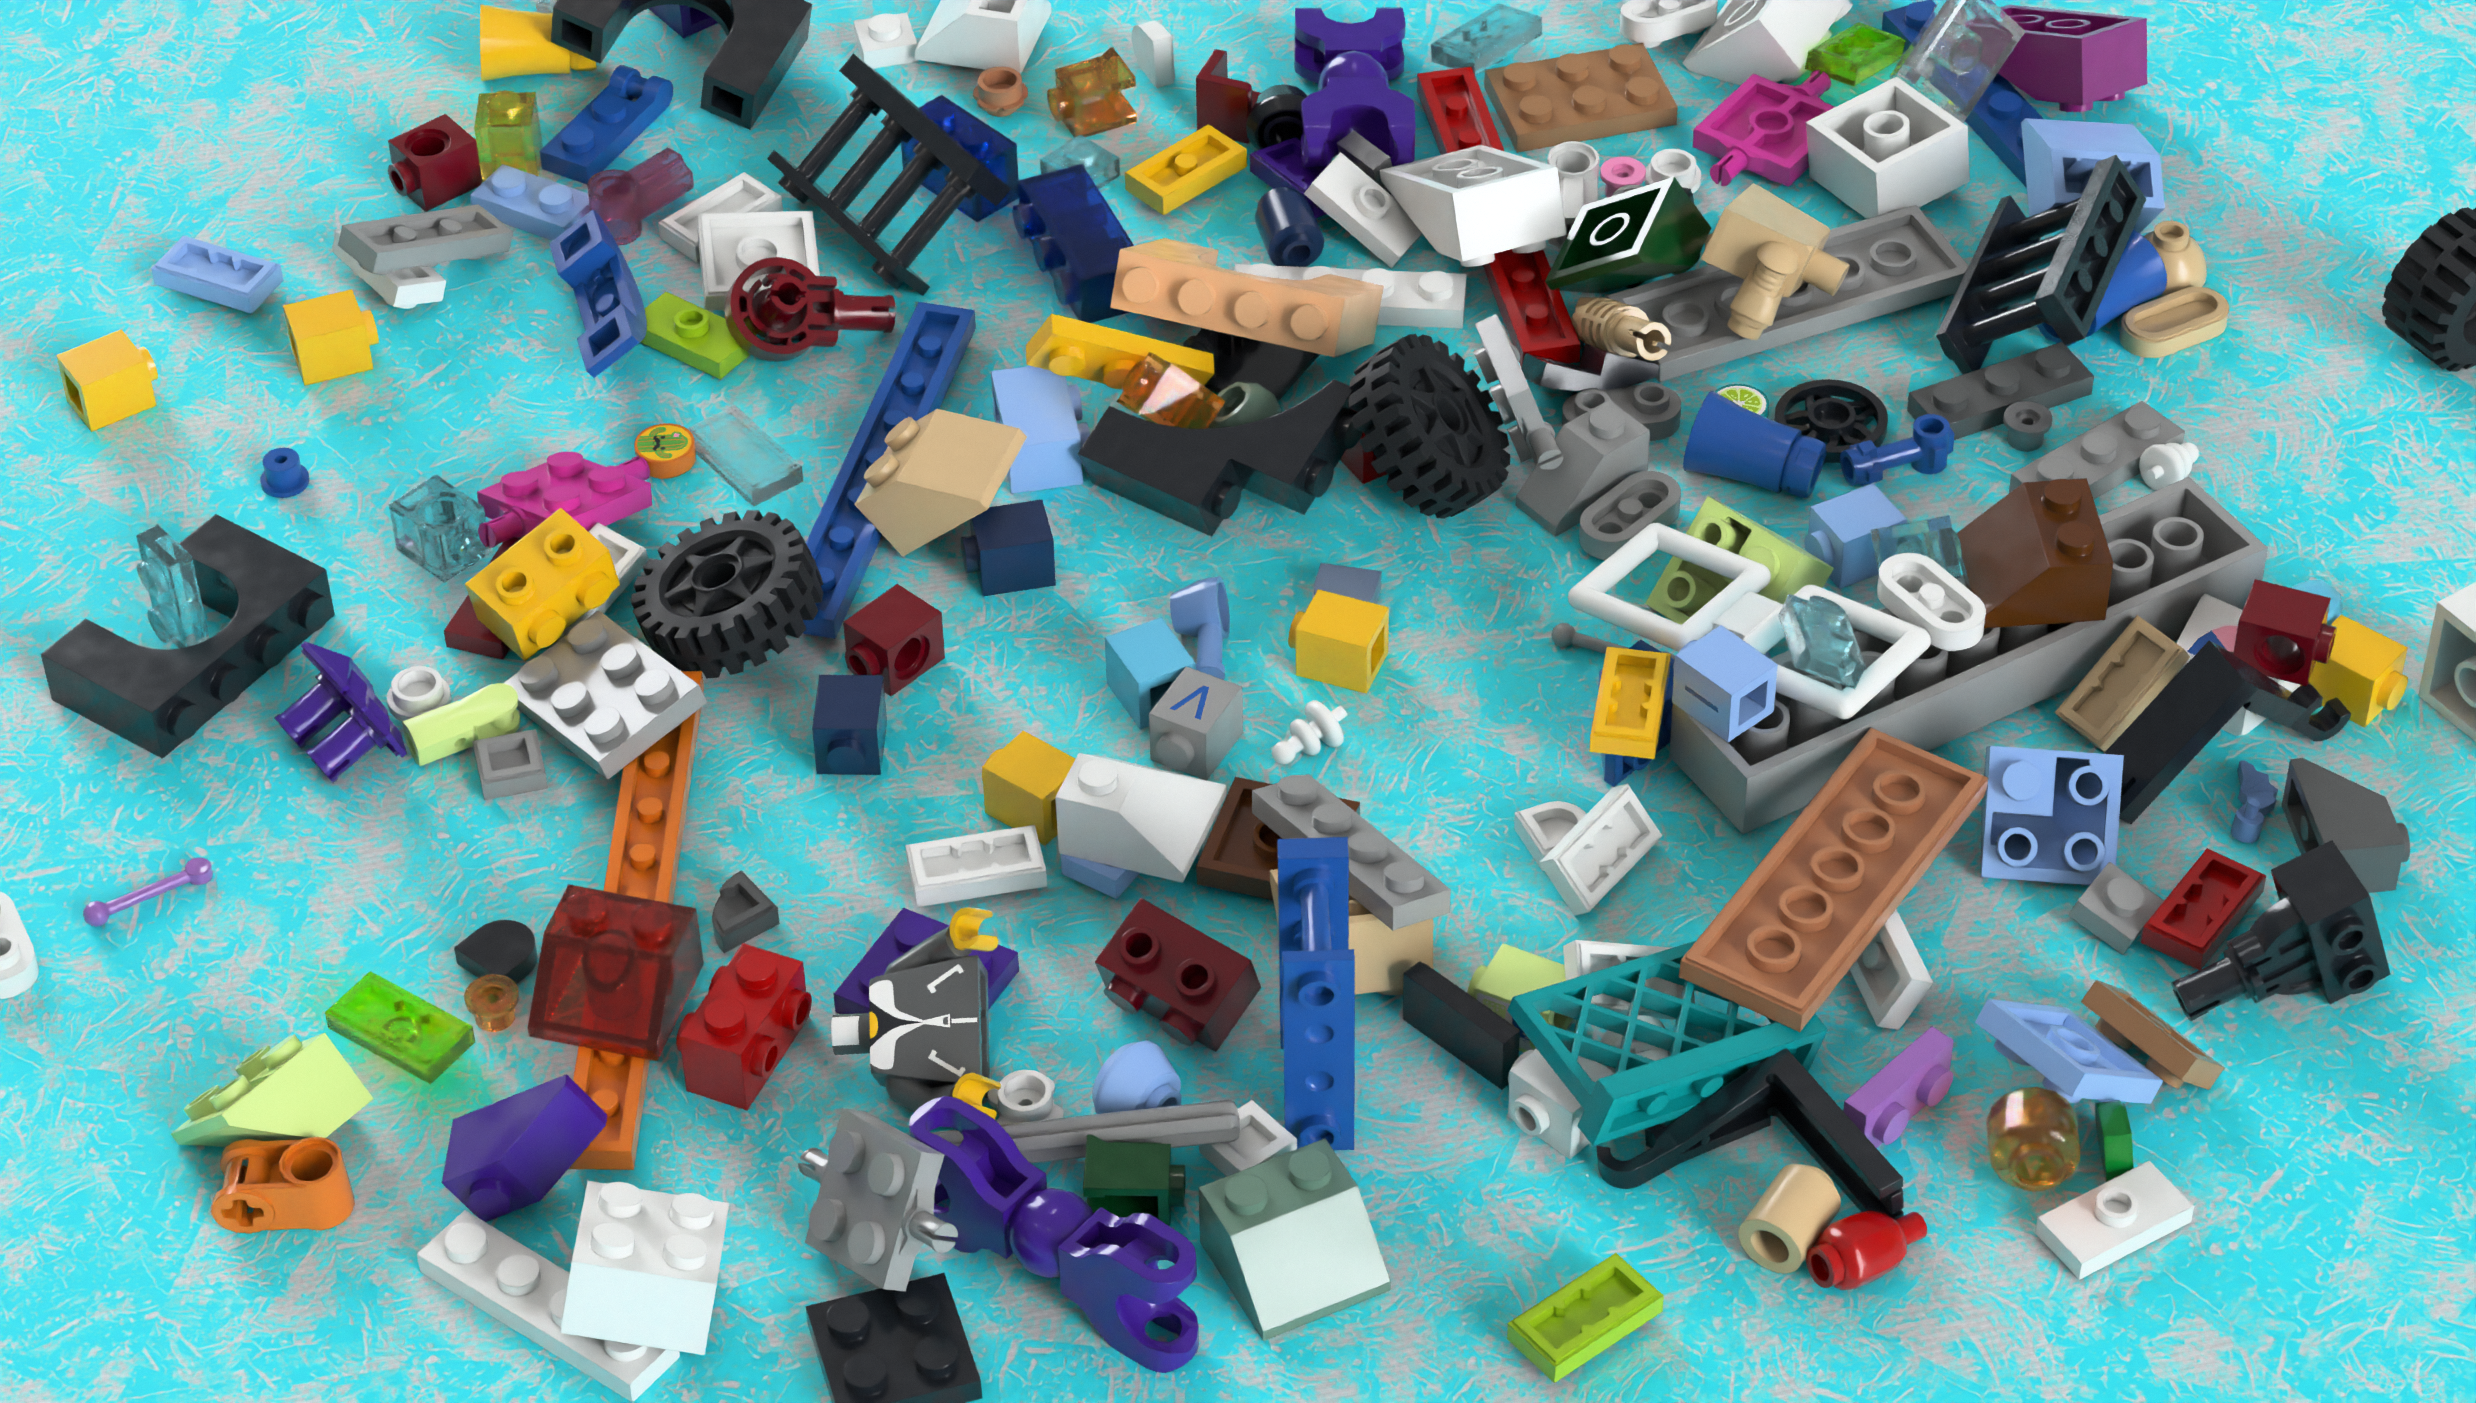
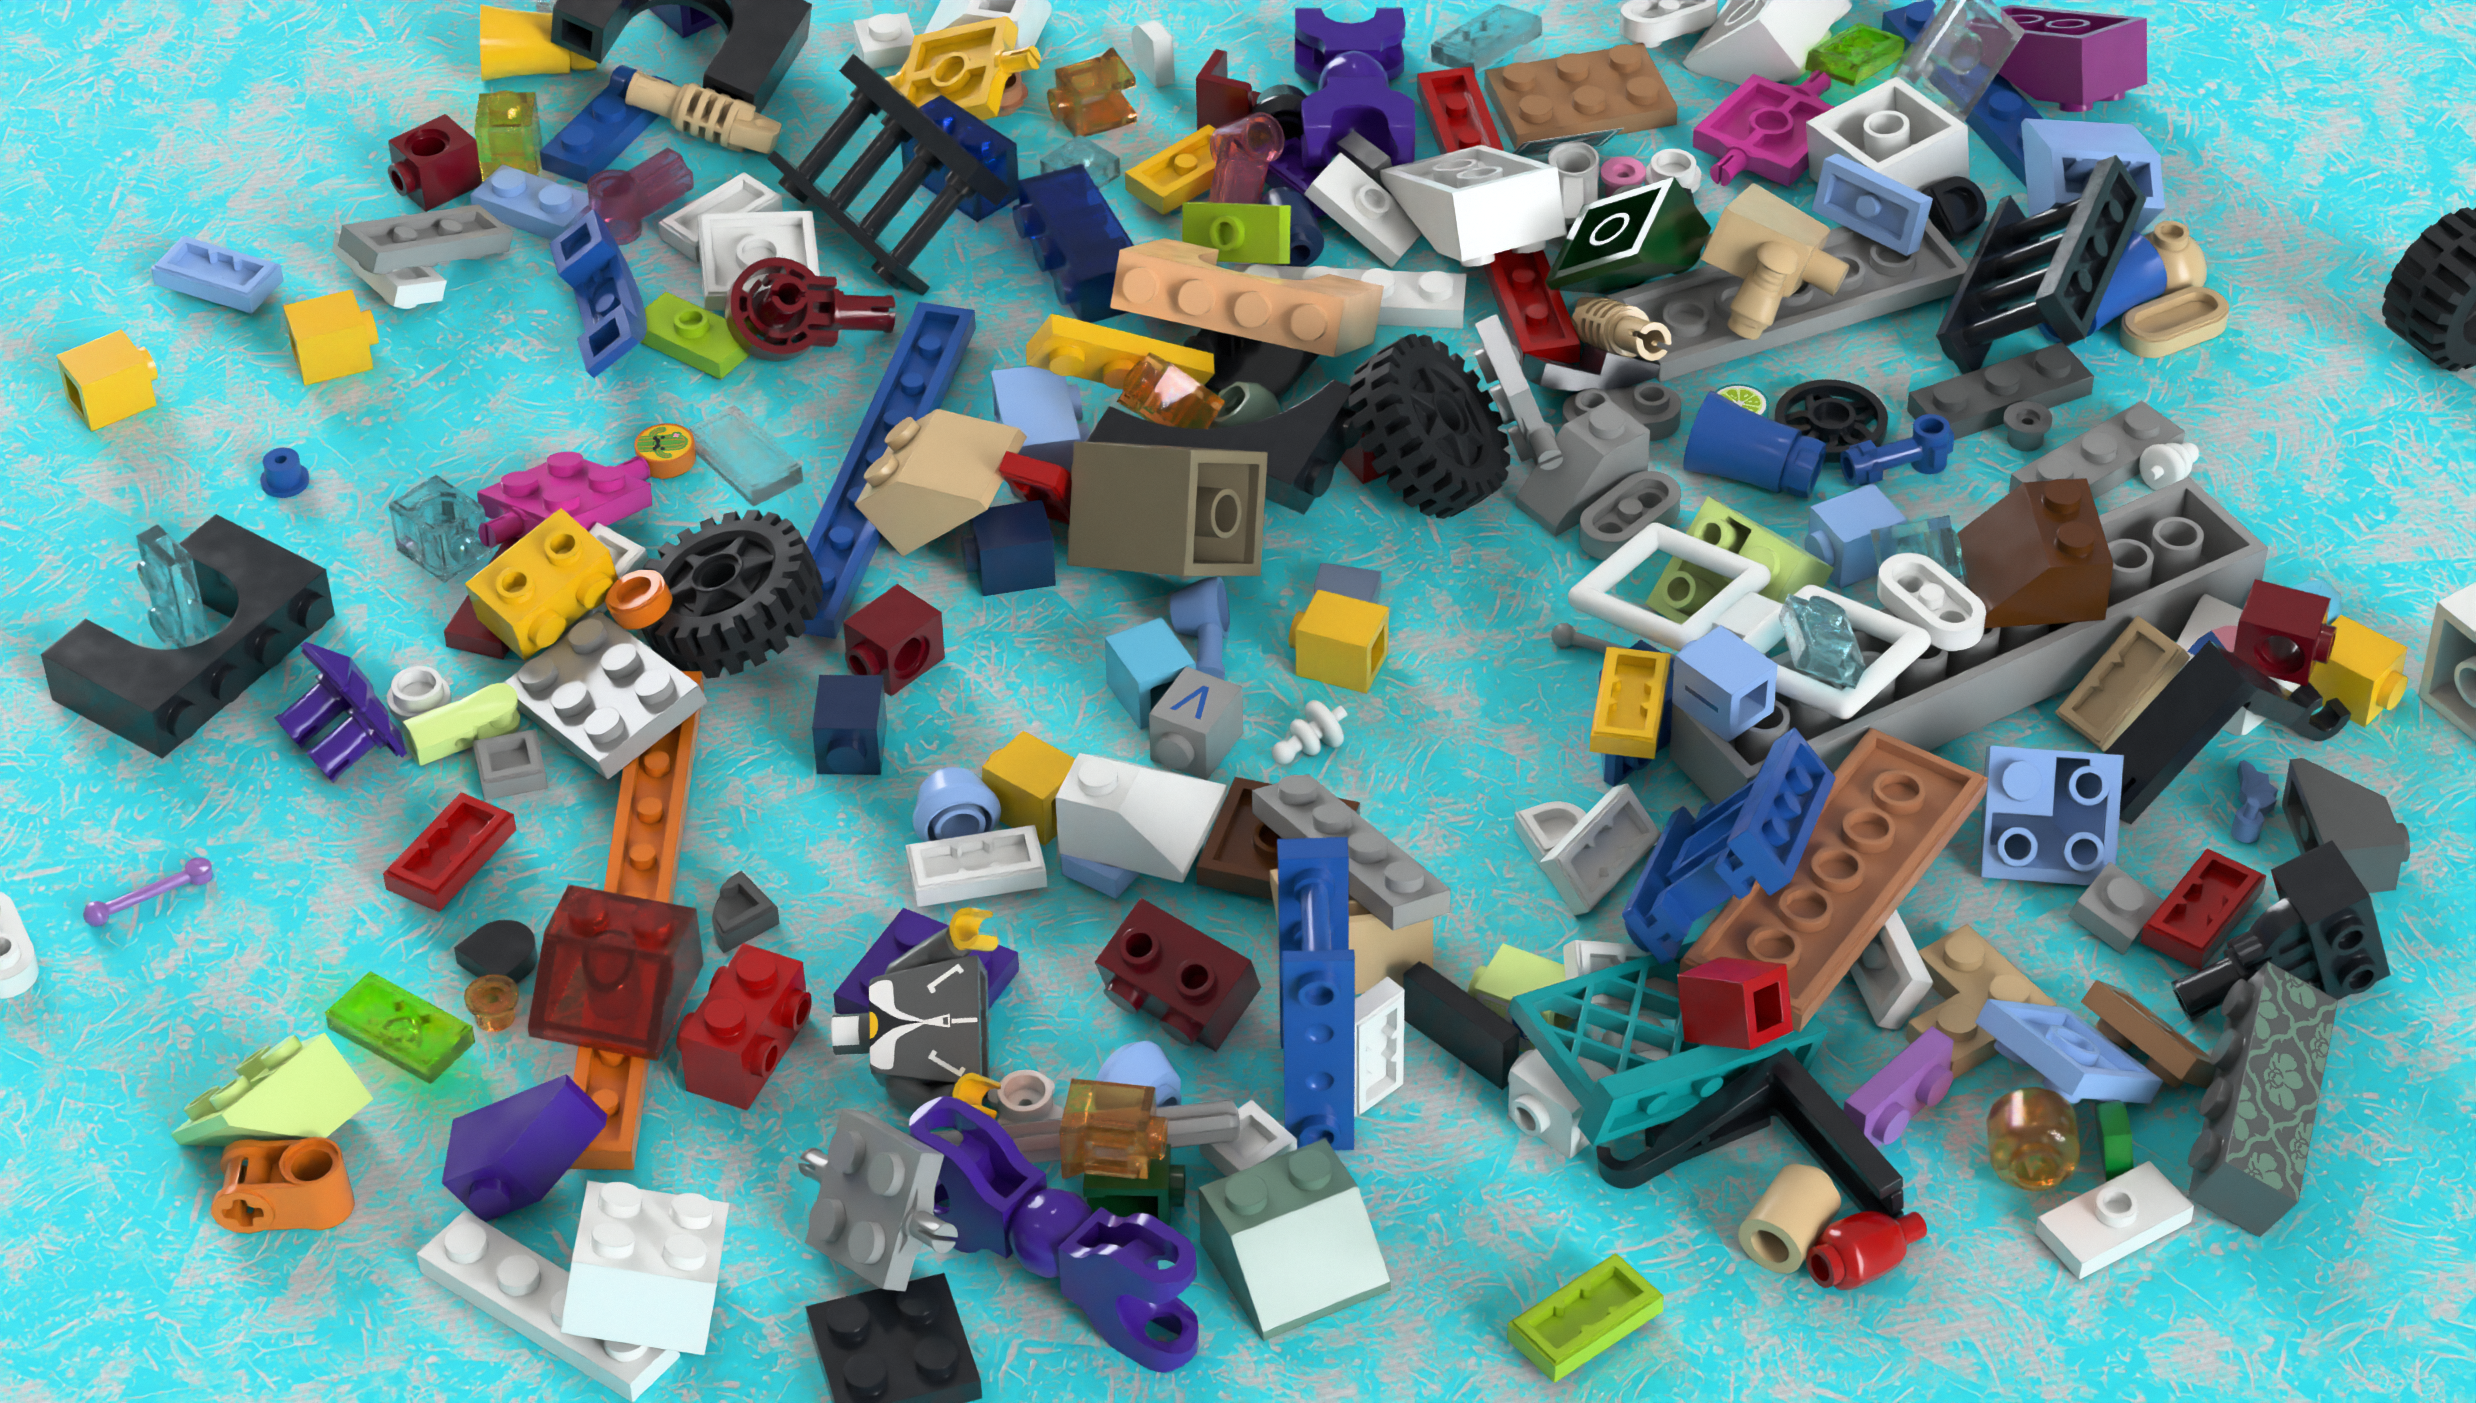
(449, 852): none -> red plate
(638, 599): none -> orange tile
(705, 113): none -> tan hinge
(954, 805): none -> light blue cone
(965, 65): none -> yellow plate
(1039, 480): none -> red plate
(1111, 1130): none -> clear orange window
(1167, 509): none -> dark tan slope
(1239, 231): none -> lime plate
(1243, 156): none -> clear pink piece
(1378, 1043): none -> white plate
(1543, 146): none -> black sticker
(1728, 847): none -> blue fence
(1735, 1003): none -> red brick
(1872, 204): none -> light blue plate
(1956, 207): none -> black tile
(1967, 974): none -> tan plate
(2262, 1099): none -> dark grey brick

